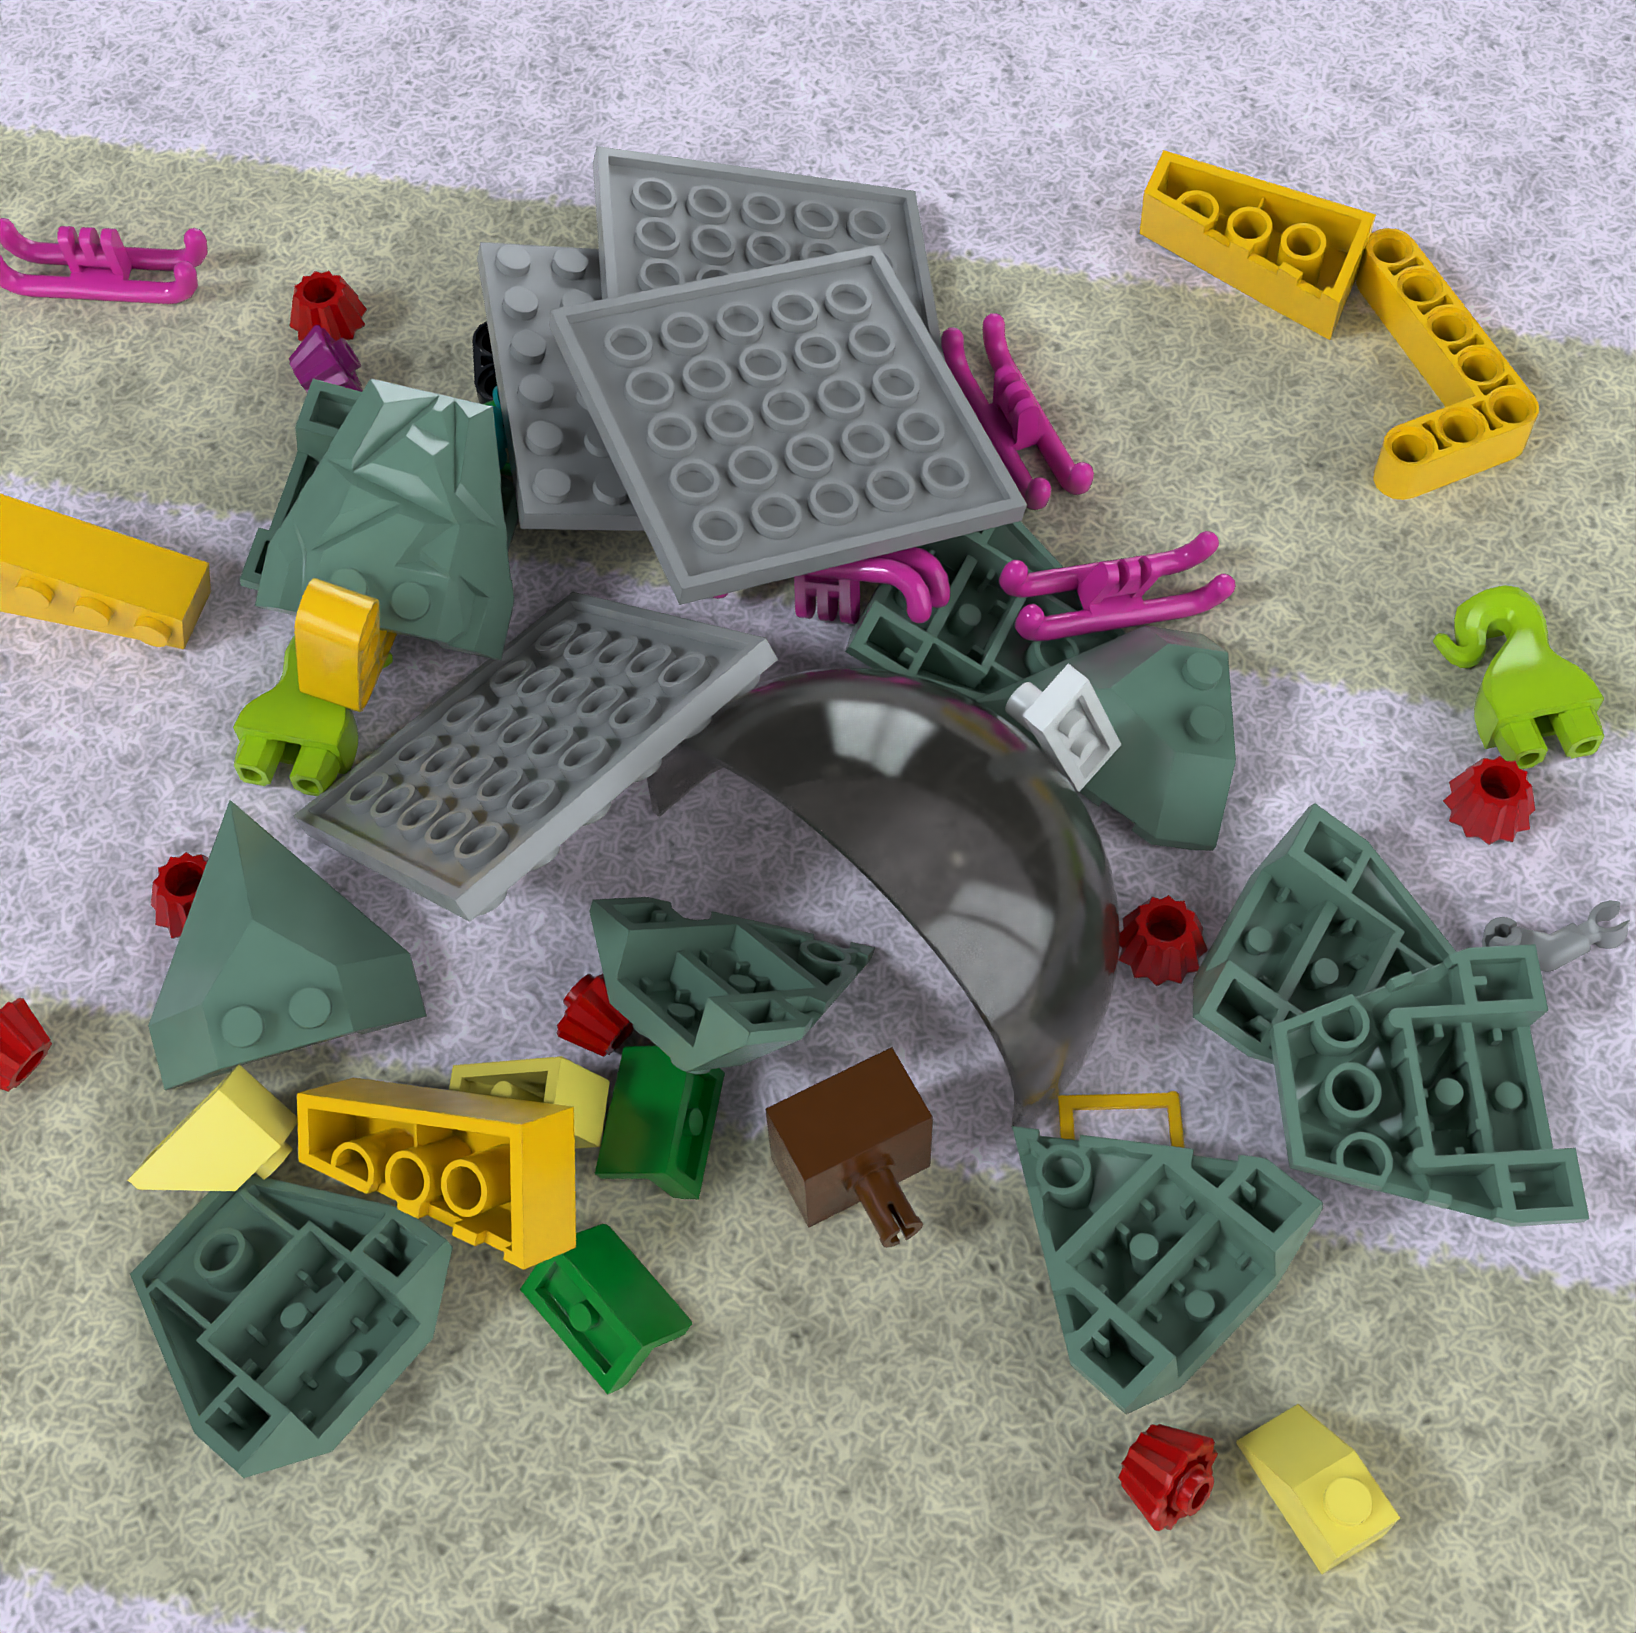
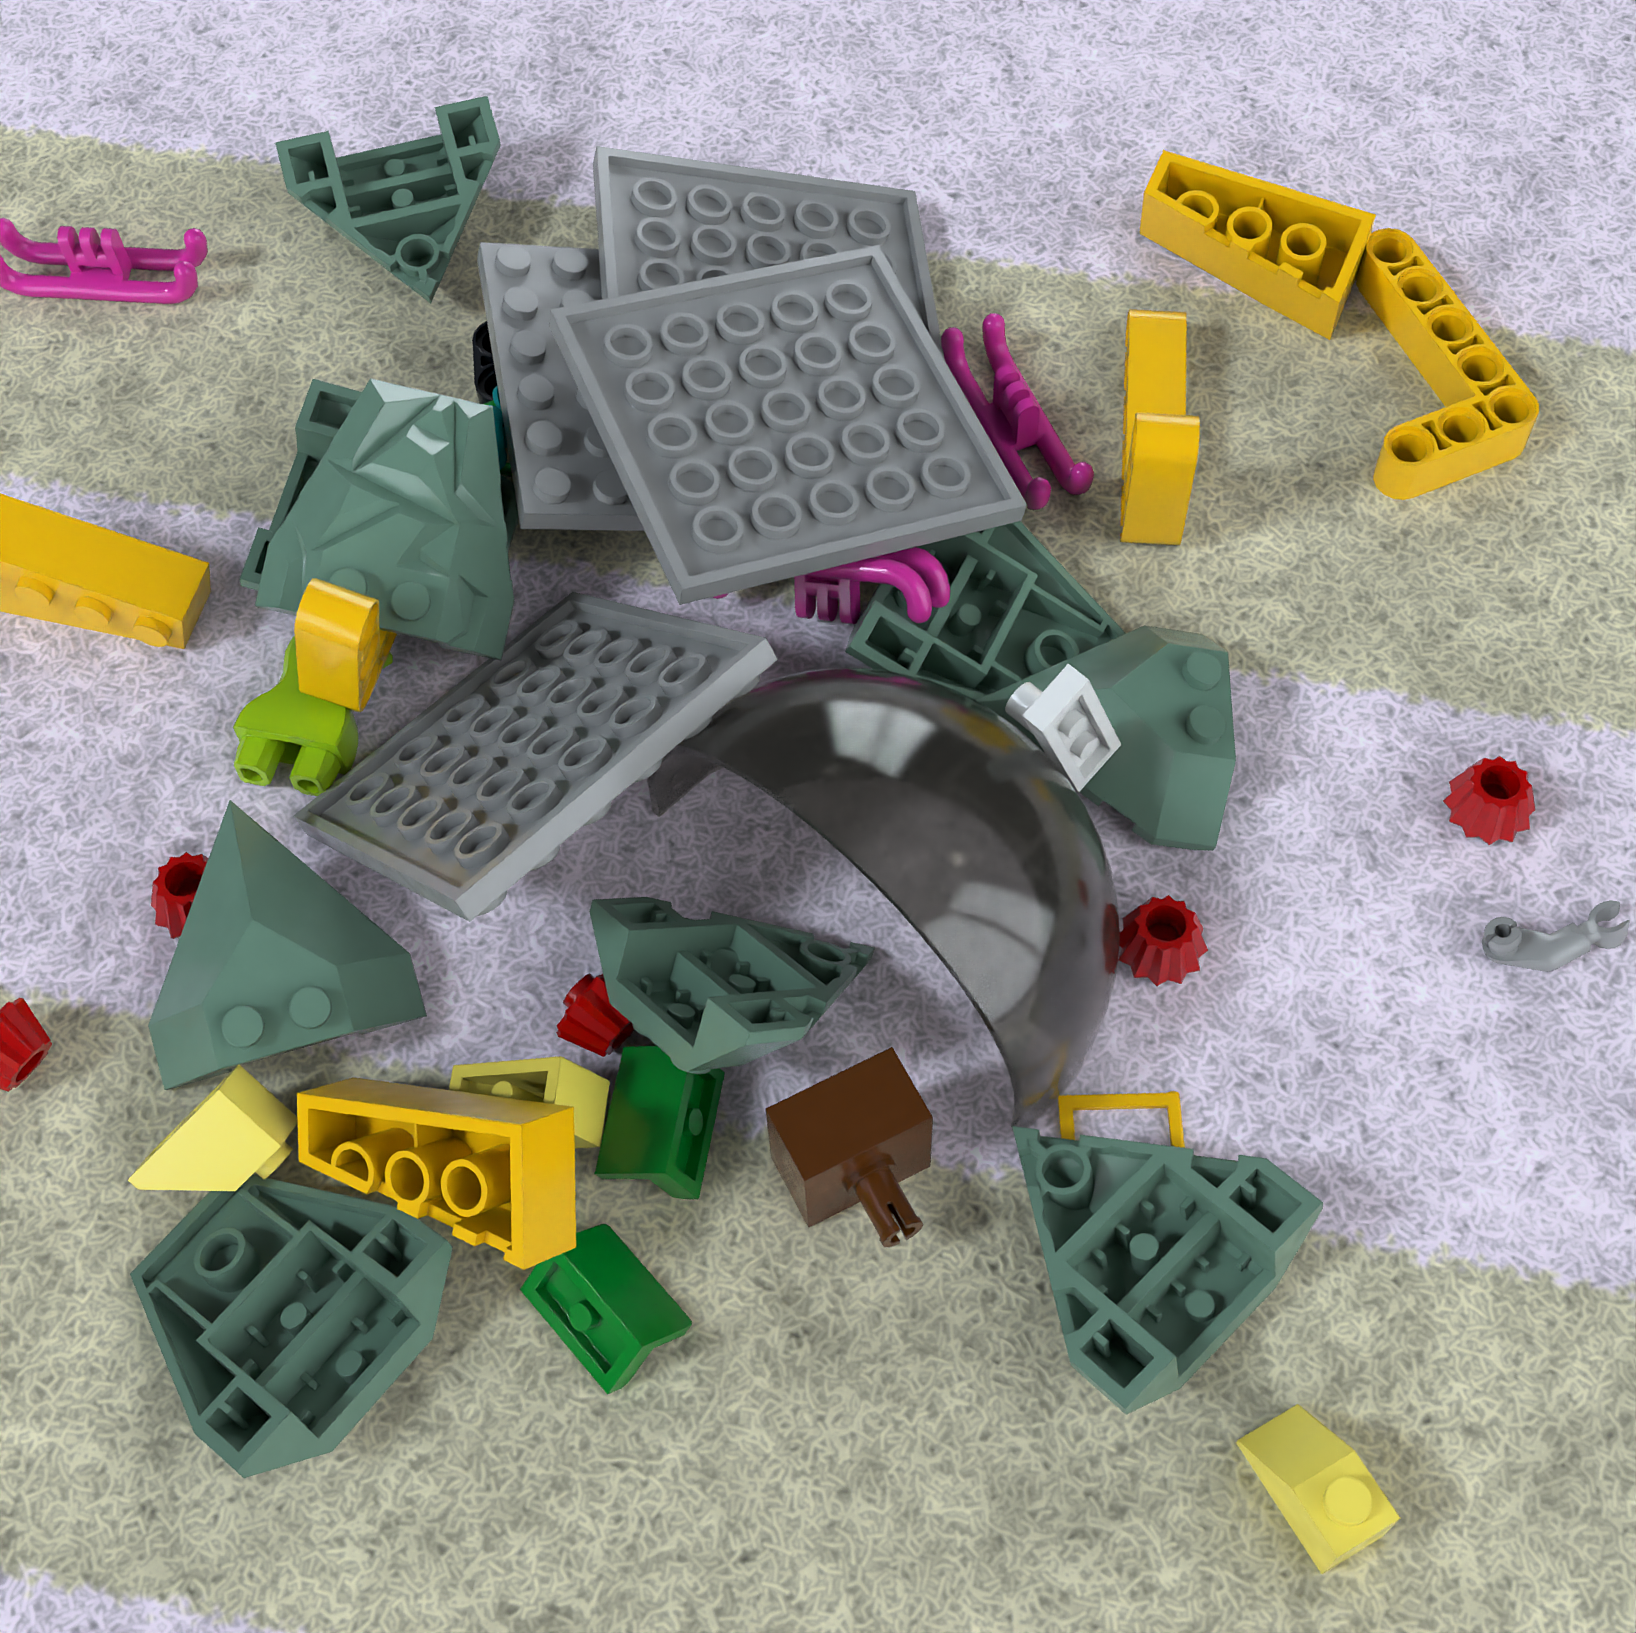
(325, 360): magenta piece -> none
(326, 302): red piece -> none
(402, 199): none -> sand green wedge
(1114, 591): dark pink piece -> none
(1159, 436): none -> yellow beam
(1168, 1474): red piece -> none
(1308, 930): sand green wedge -> none
(1432, 1091): sand green wedge -> none
(1527, 685): lime hips -> none

